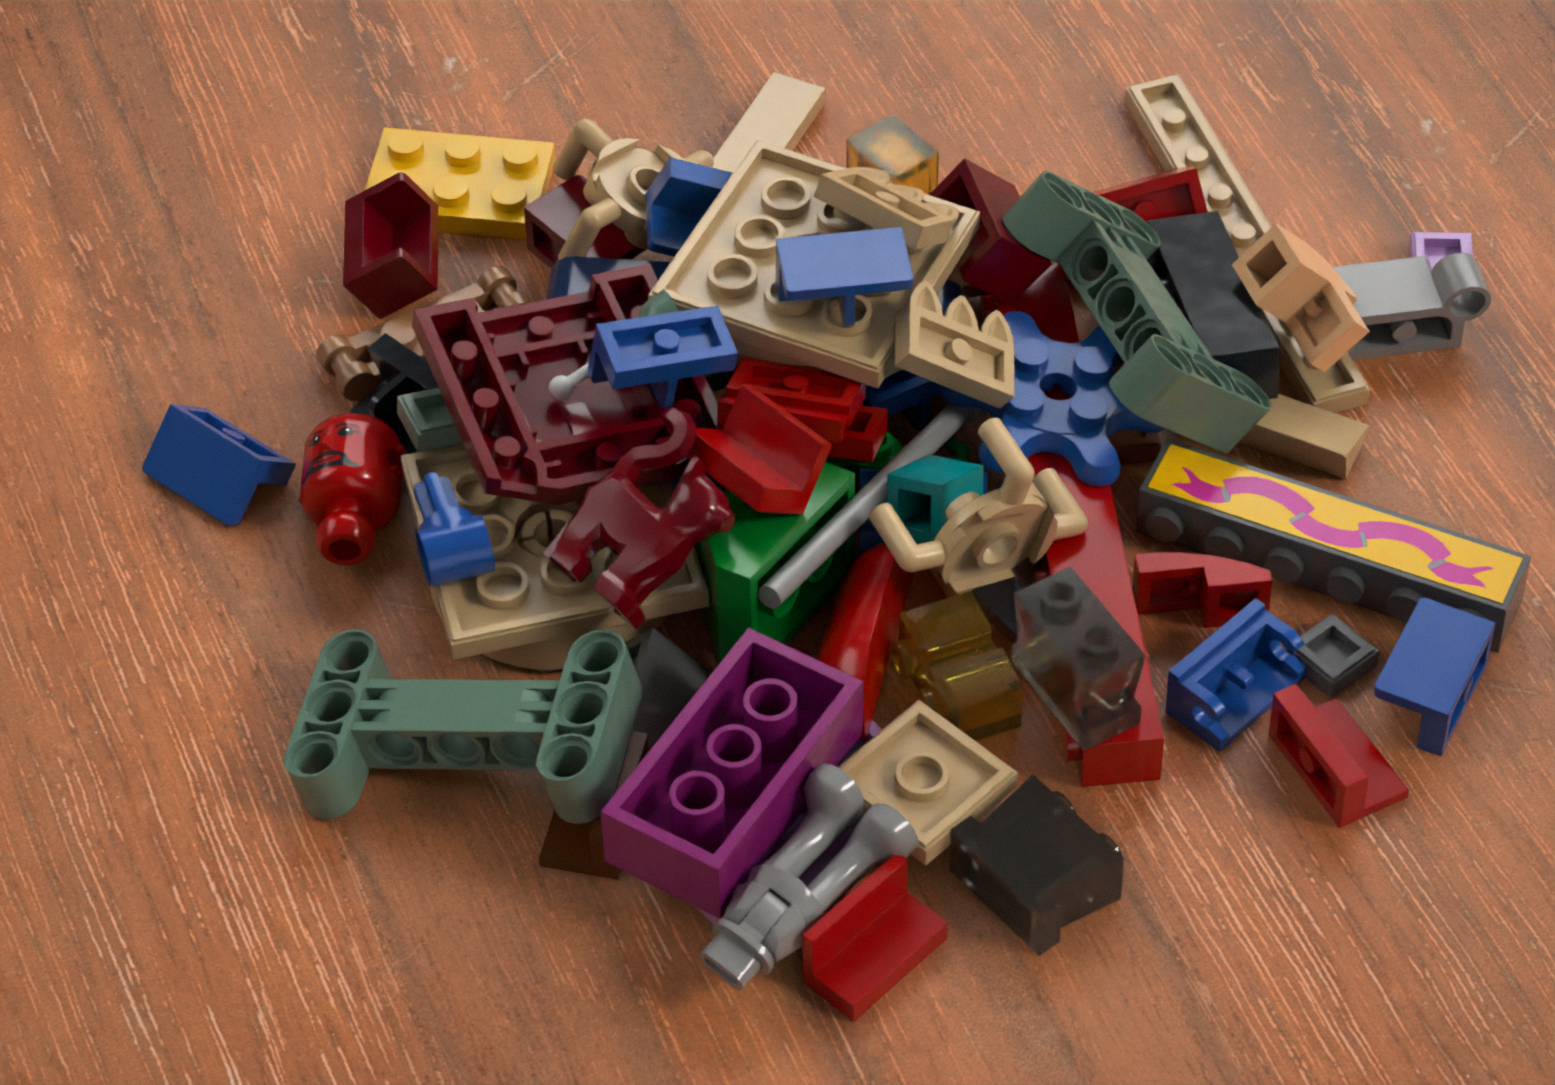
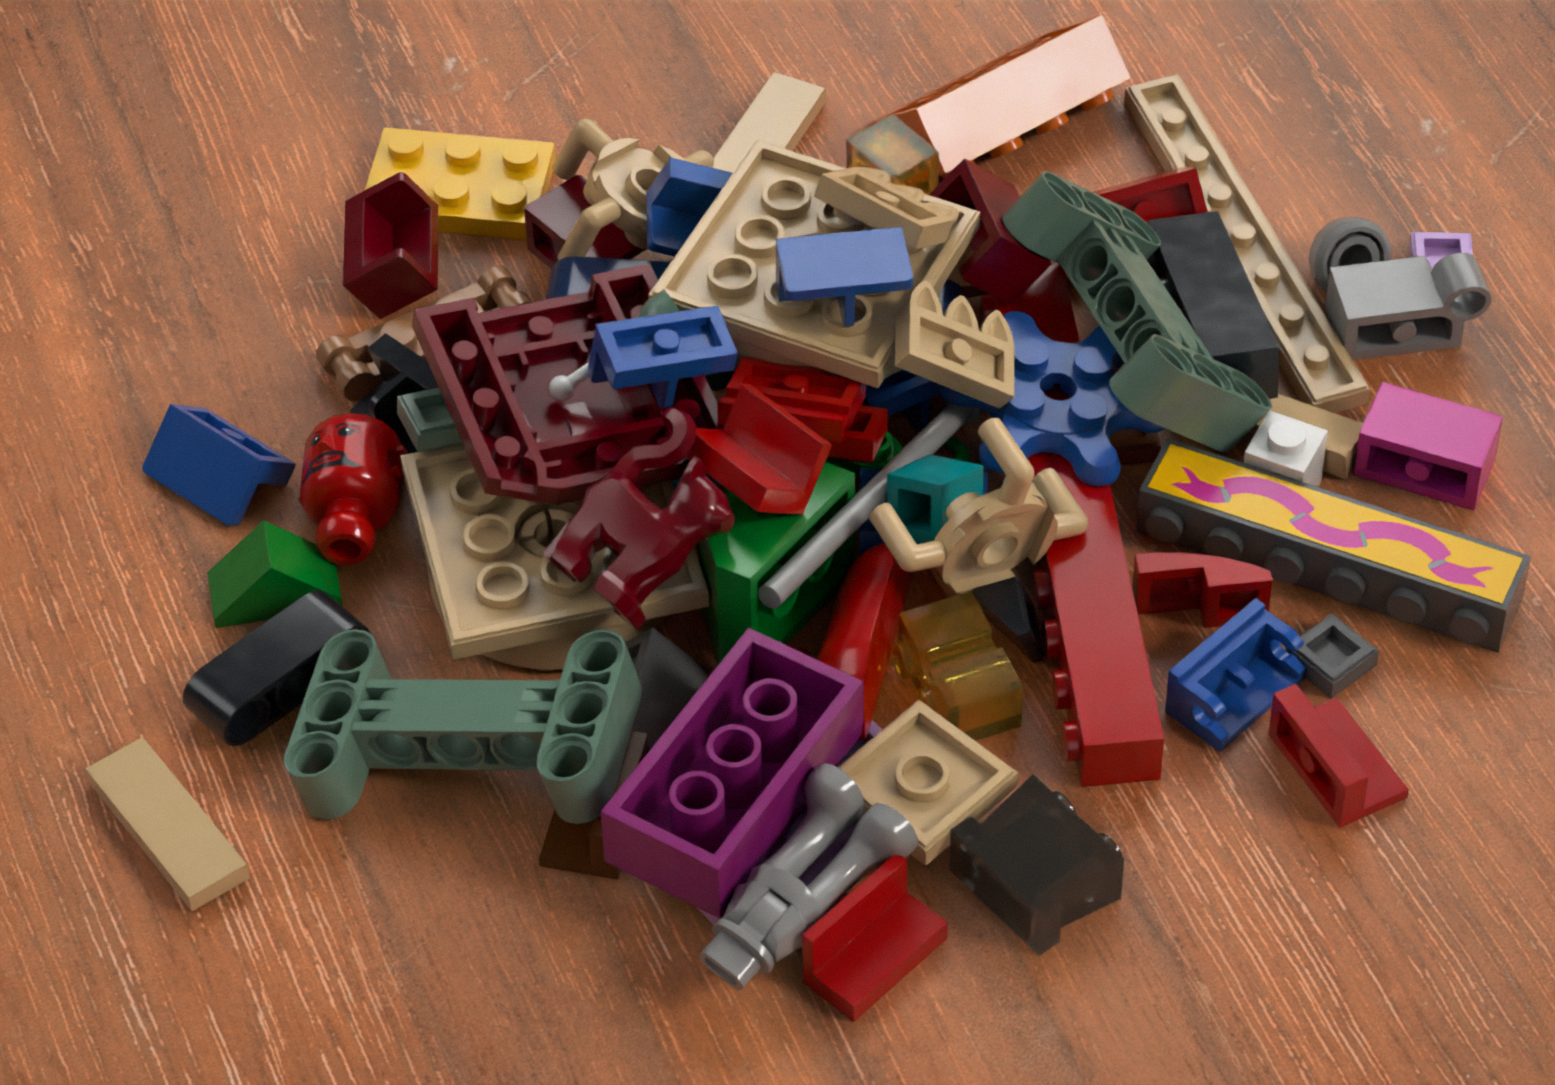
(167, 824): none -> tan tile
(266, 670): none -> black beam
(267, 576): none -> green slope
(450, 538): blue axle -> none
(1017, 93): none -> slope
(1077, 658): clear smoke hips -> none
(1288, 448): none -> white brick
(1303, 292): light nougat brick -> none
(1346, 243): none -> light grey brick
(1428, 445): none -> dark pink brick
(1436, 668): blue panel -> none

